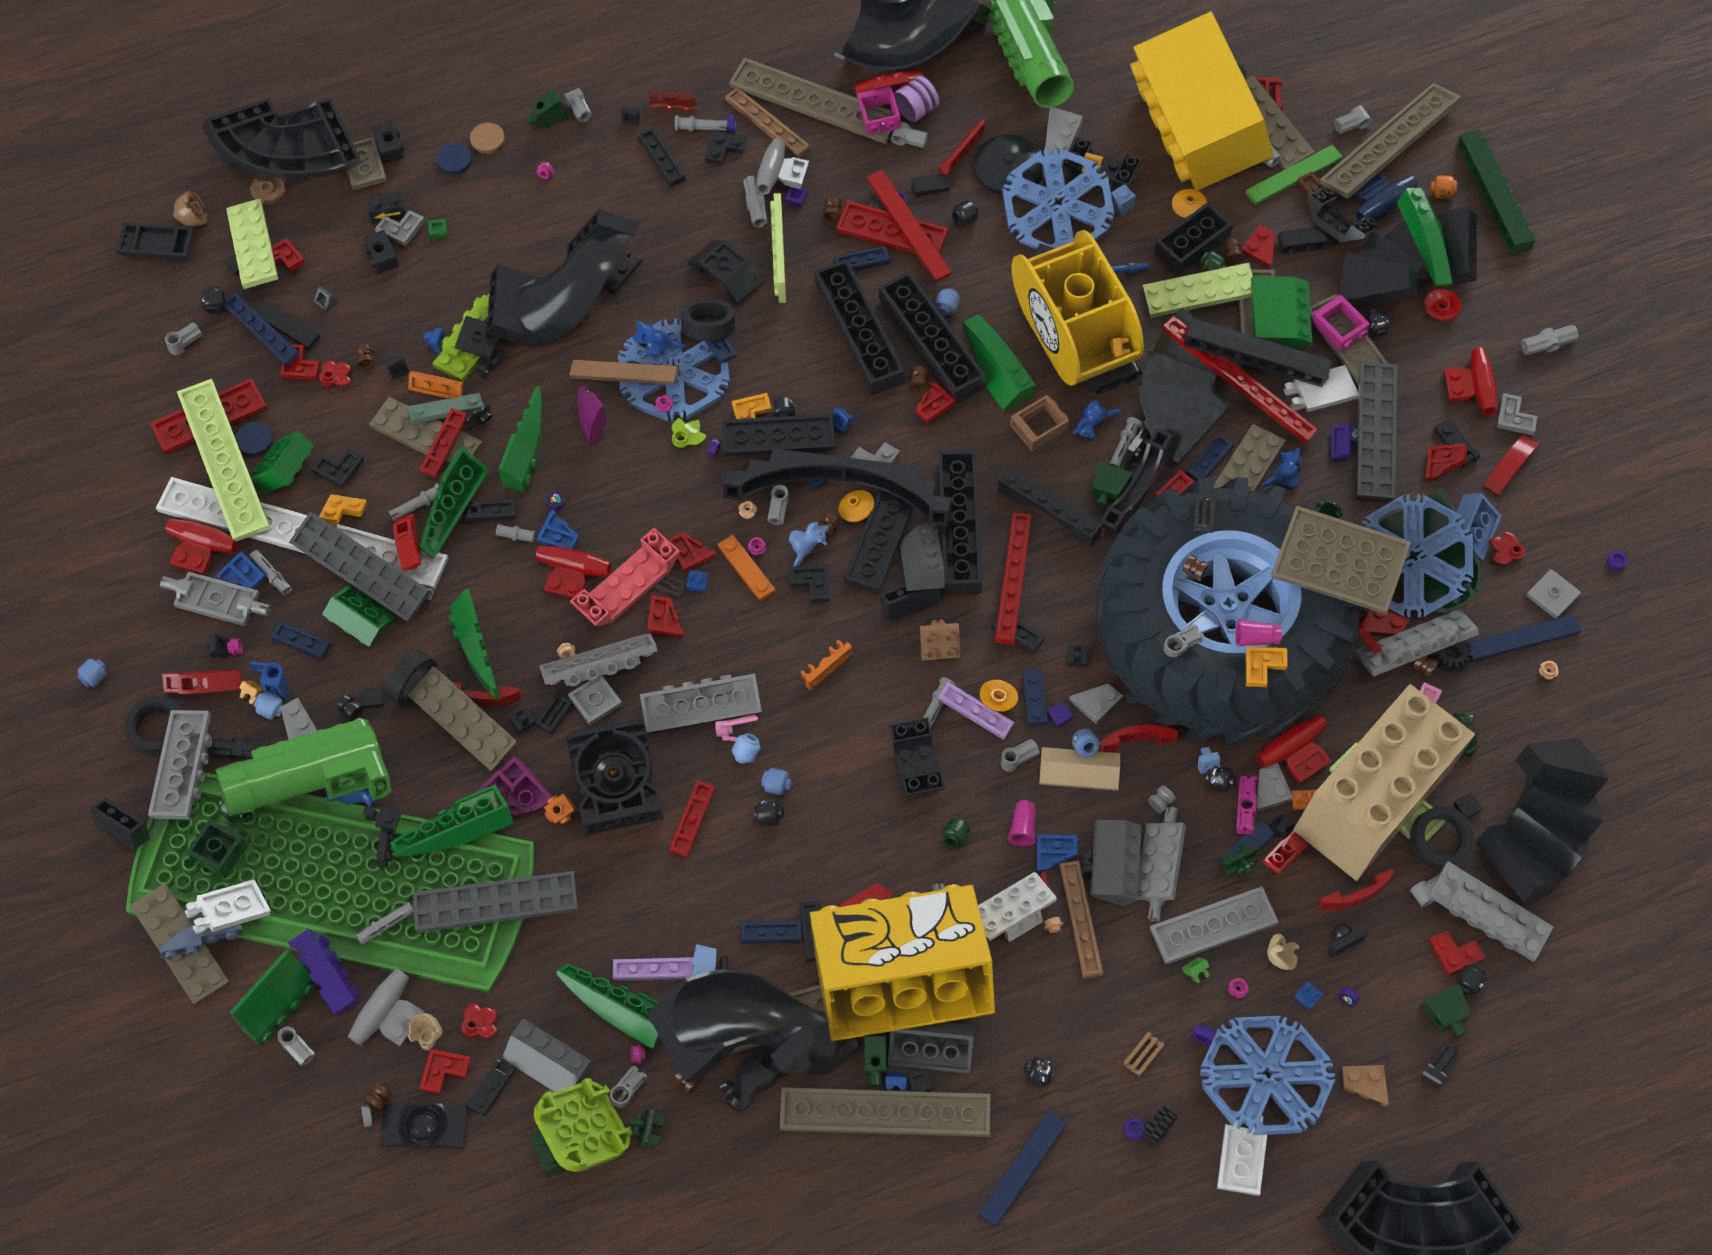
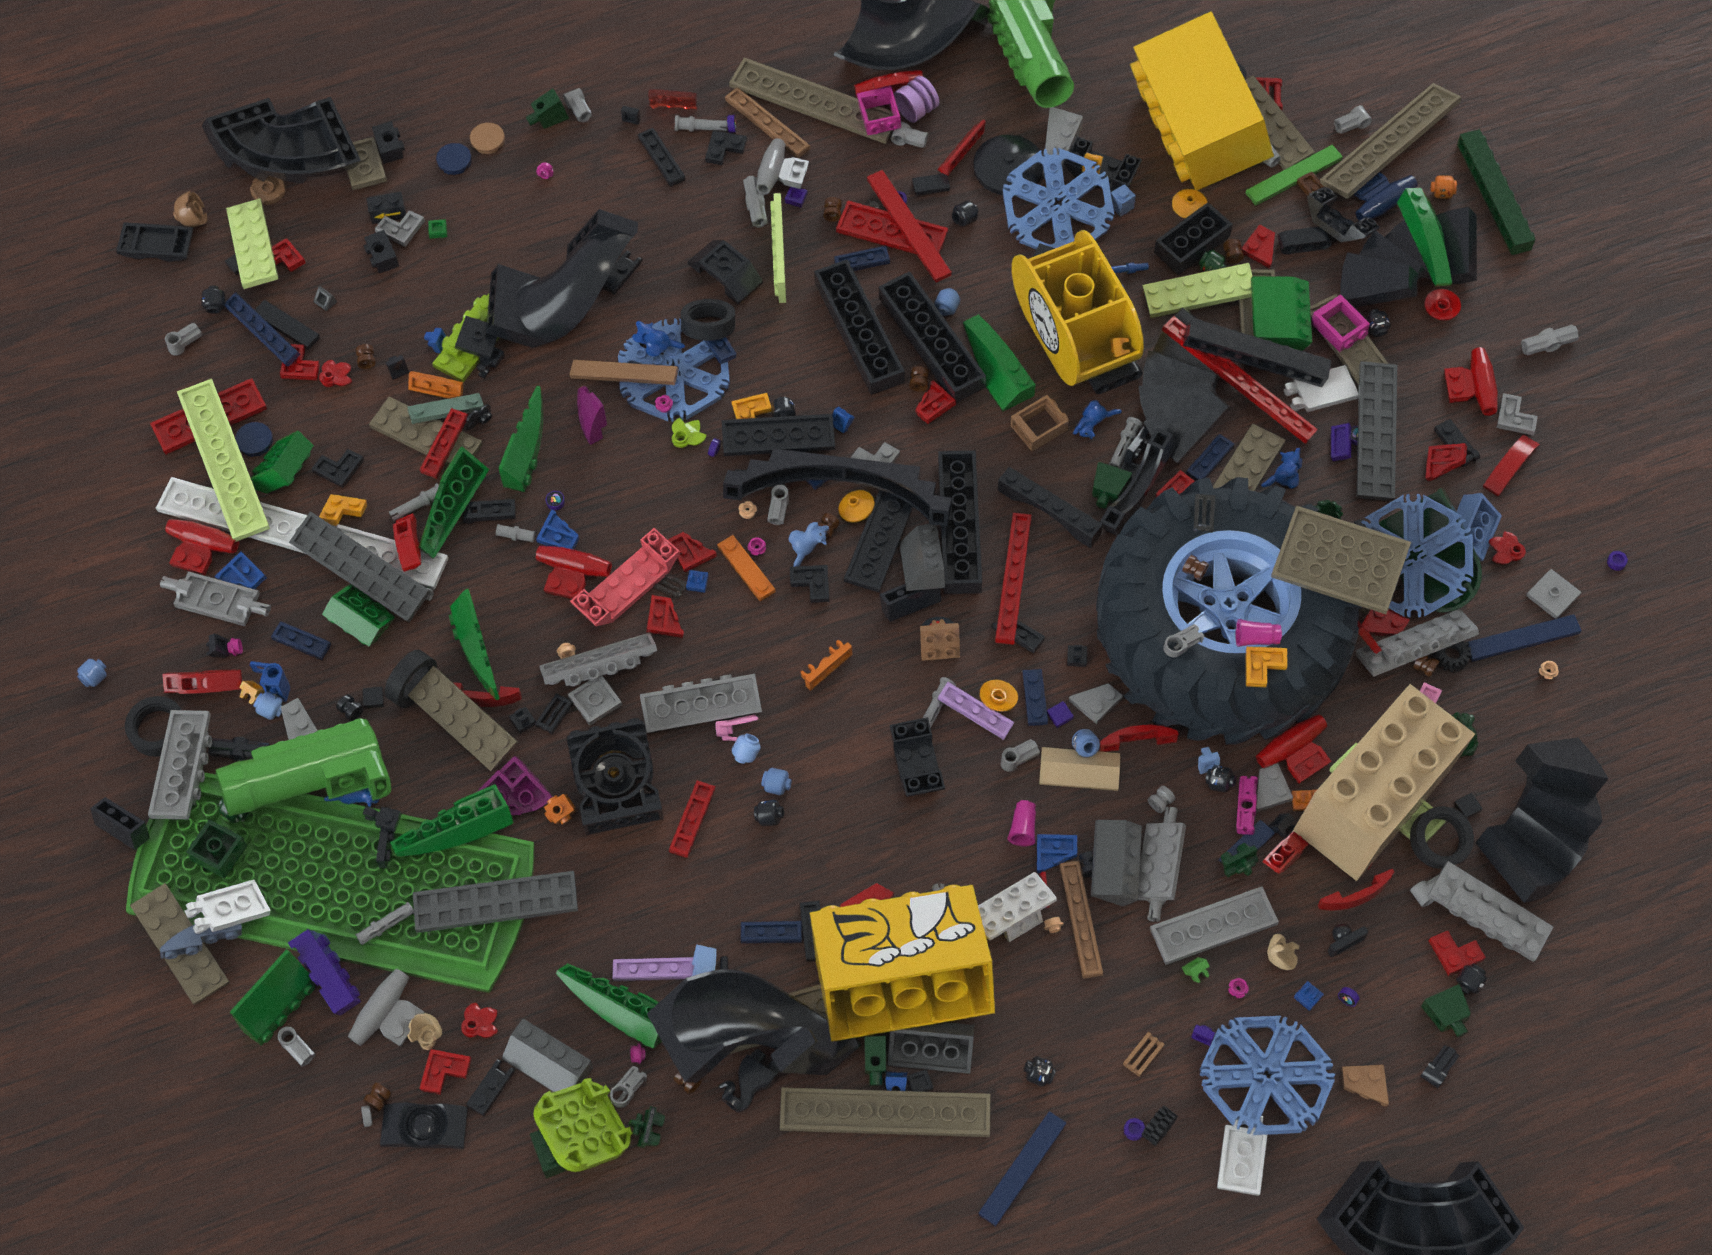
(275, 578): light grey pin -> none
(956, 833): dark green head -> none

